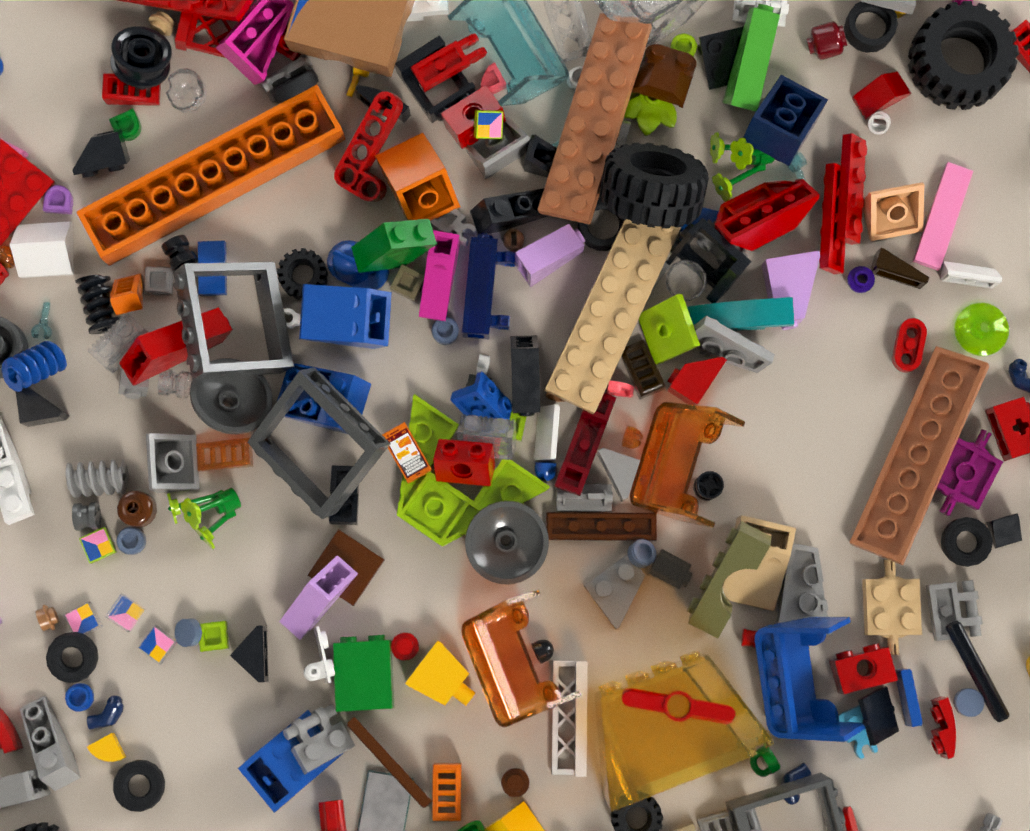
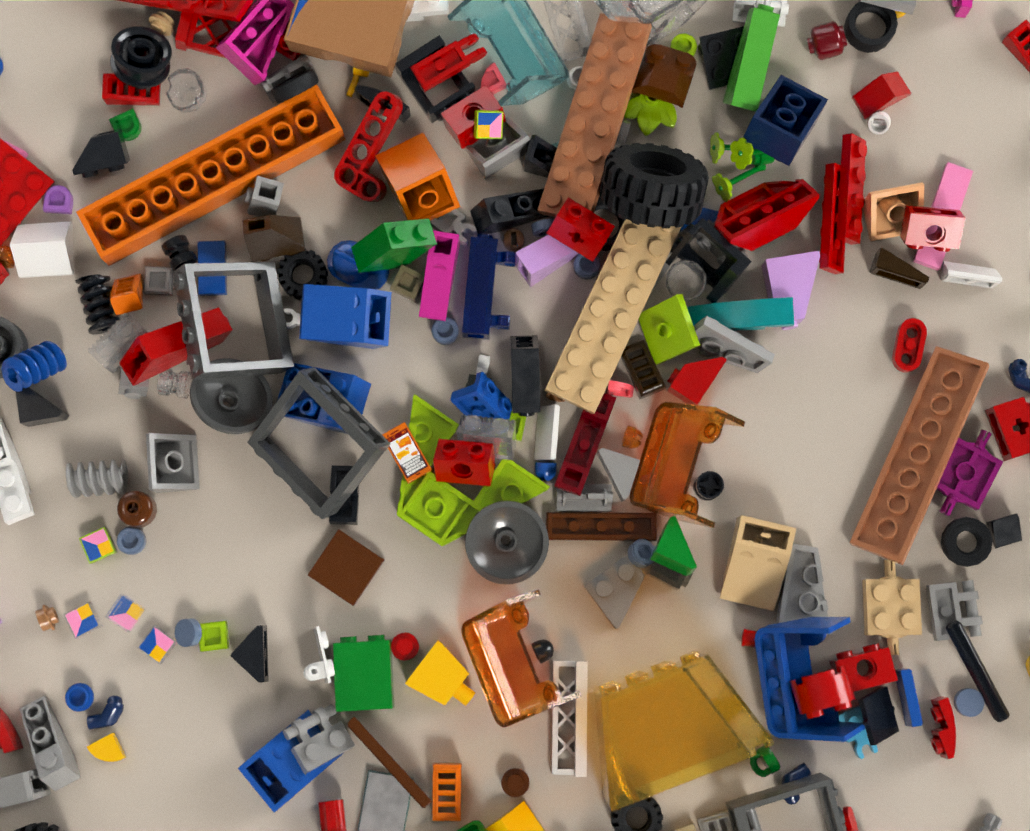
(43, 323): clear light blue hand -> none
(60, 669): black tyre -> none
(86, 516): dark grey wheel -> none
(121, 785): black tyre -> none
(222, 501): plant -> none
(247, 454): clear orange slope -> none
(263, 197): none -> light grey brick
(273, 236): none -> dark brown slope
(318, 597): lavender slope -> none
(541, 227): none -> sand blue tile
(580, 229): none -> red brick
(585, 268): none -> sand blue tile
(673, 549): none -> green slope
(696, 708): red piece -> none
(744, 551): olive arch -> none
(796, 165): clear light blue hand -> none
(822, 692): none -> red brick
(853, 282): dark purple plate -> none
(919, 219): none -> brick
(973, 338): clear neon green dish -> none
(978, 27): black tyre -> none

